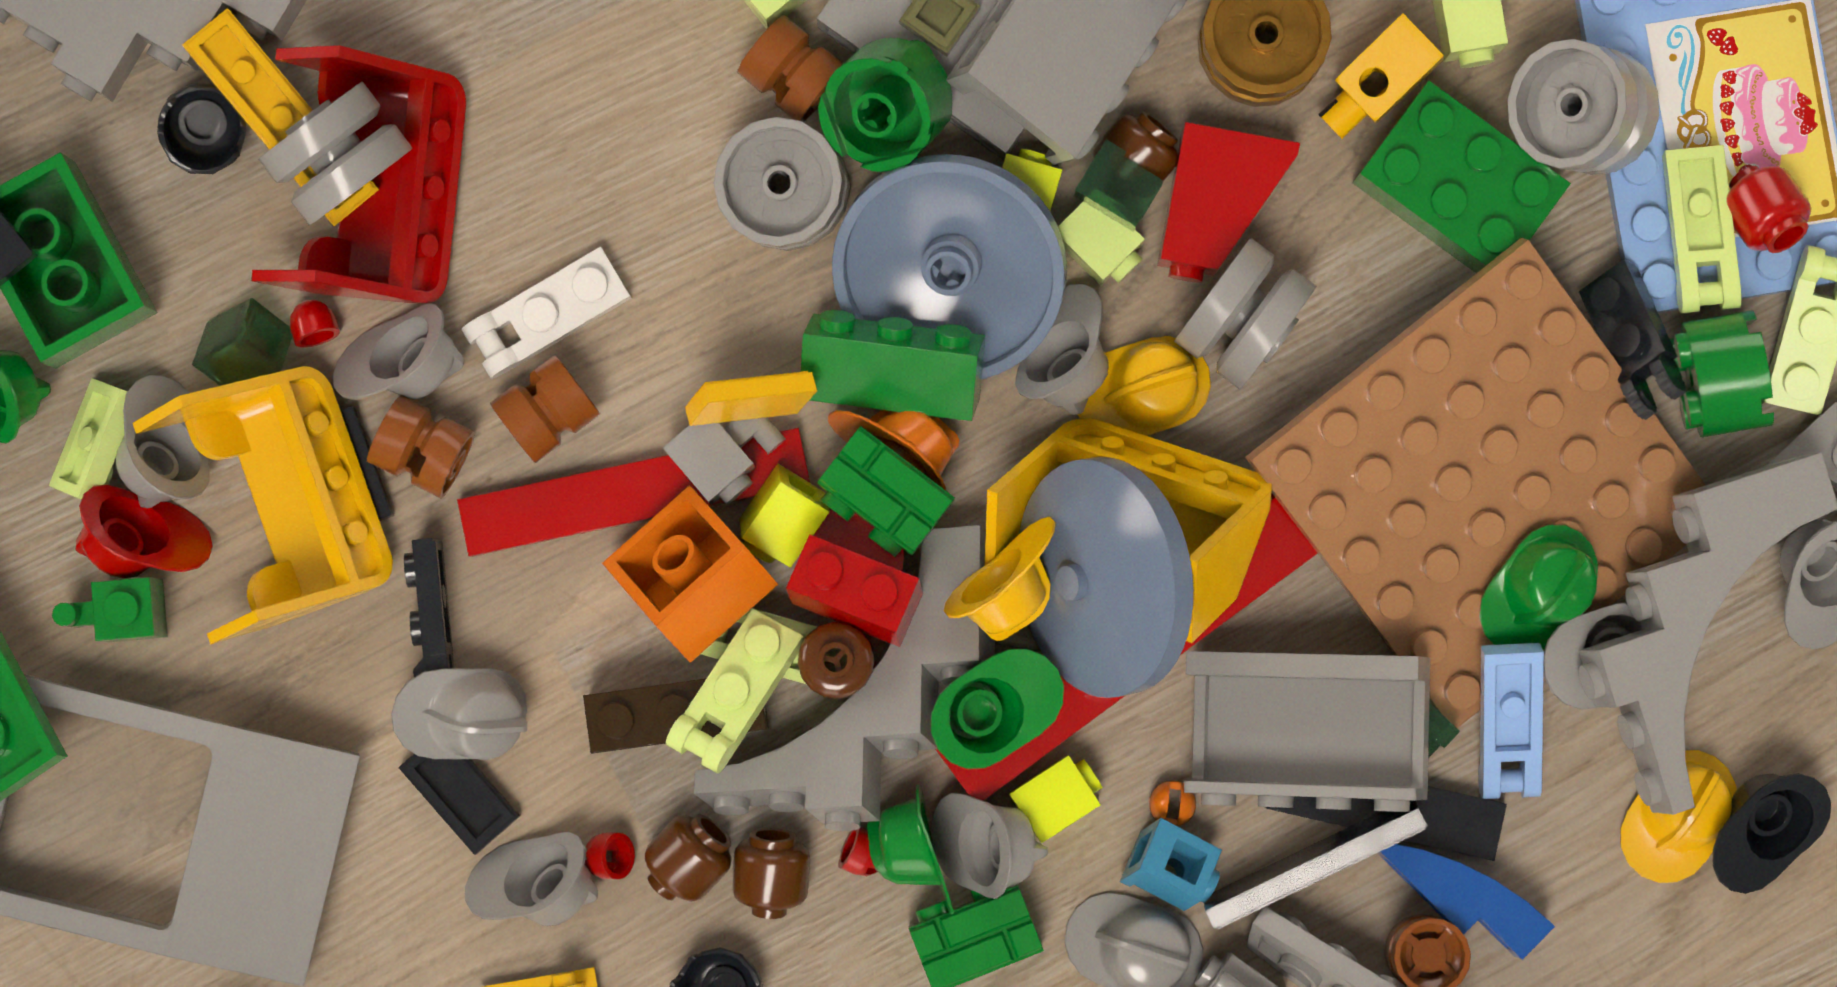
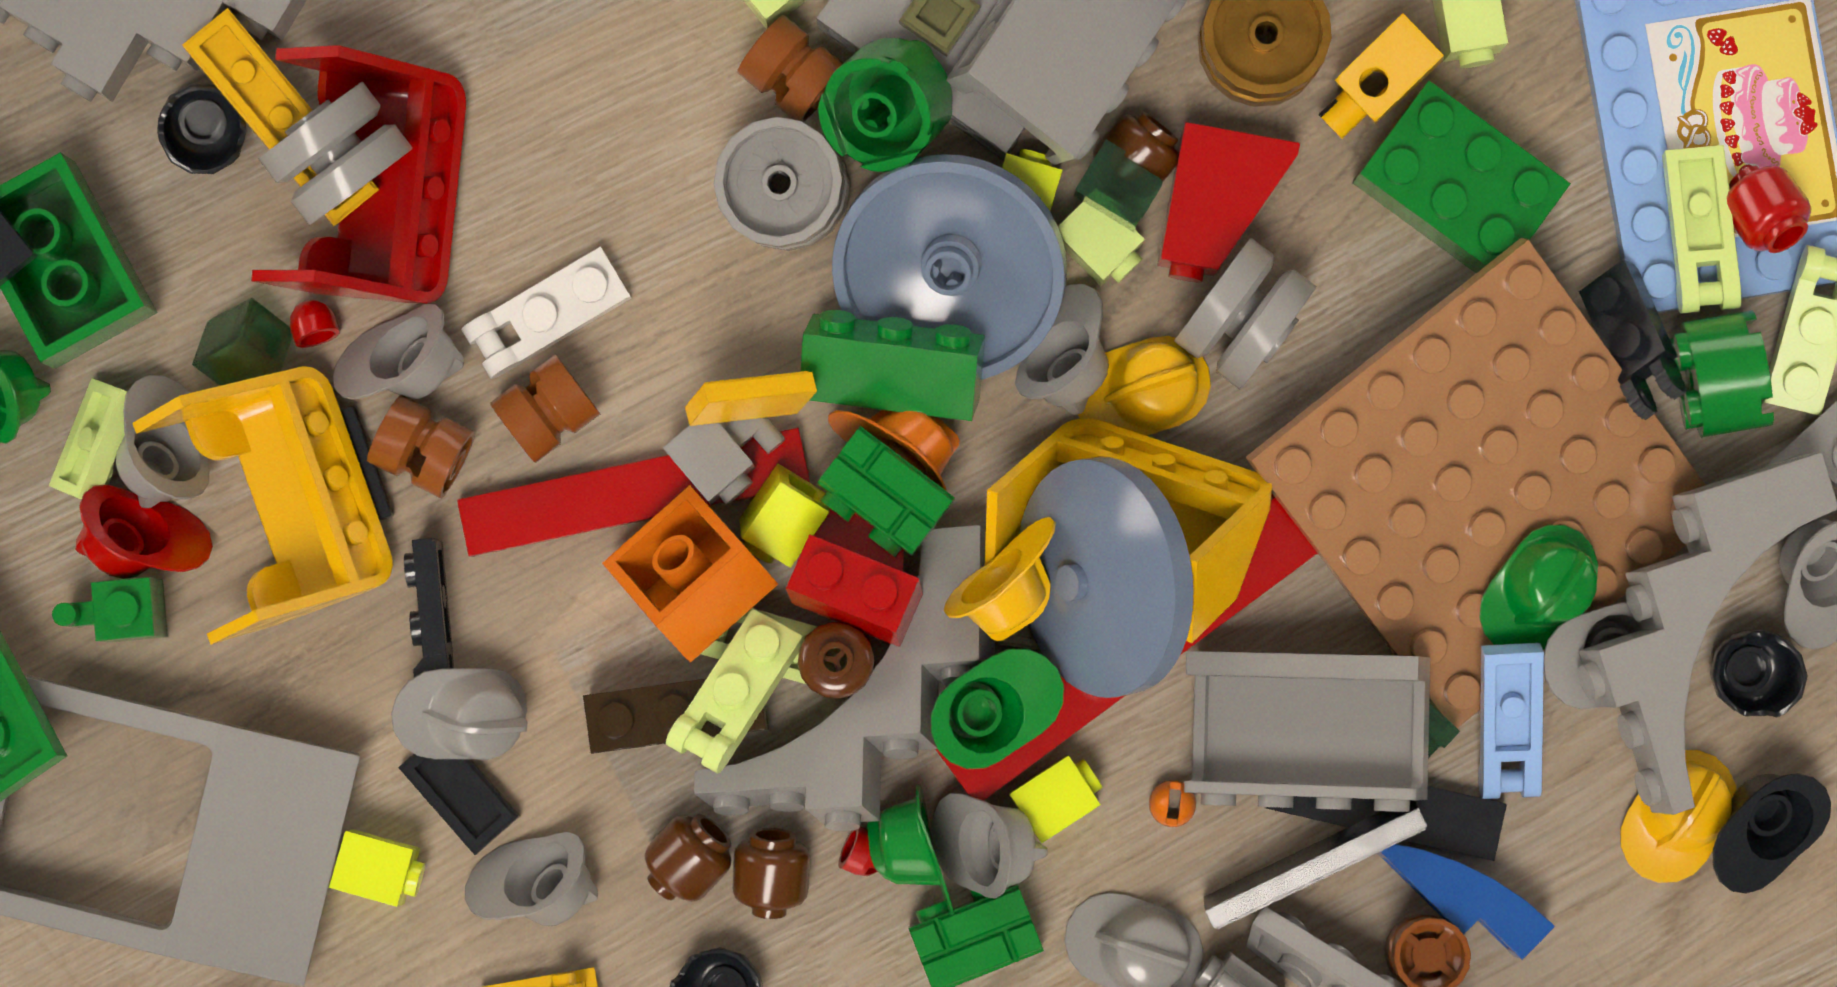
(377, 868): none -> neon yellow brick
(622, 855): red hinge -> none
(1188, 855): dark azure brick -> none
(1583, 107): light grey wheel -> none
(1758, 673): none -> black hair

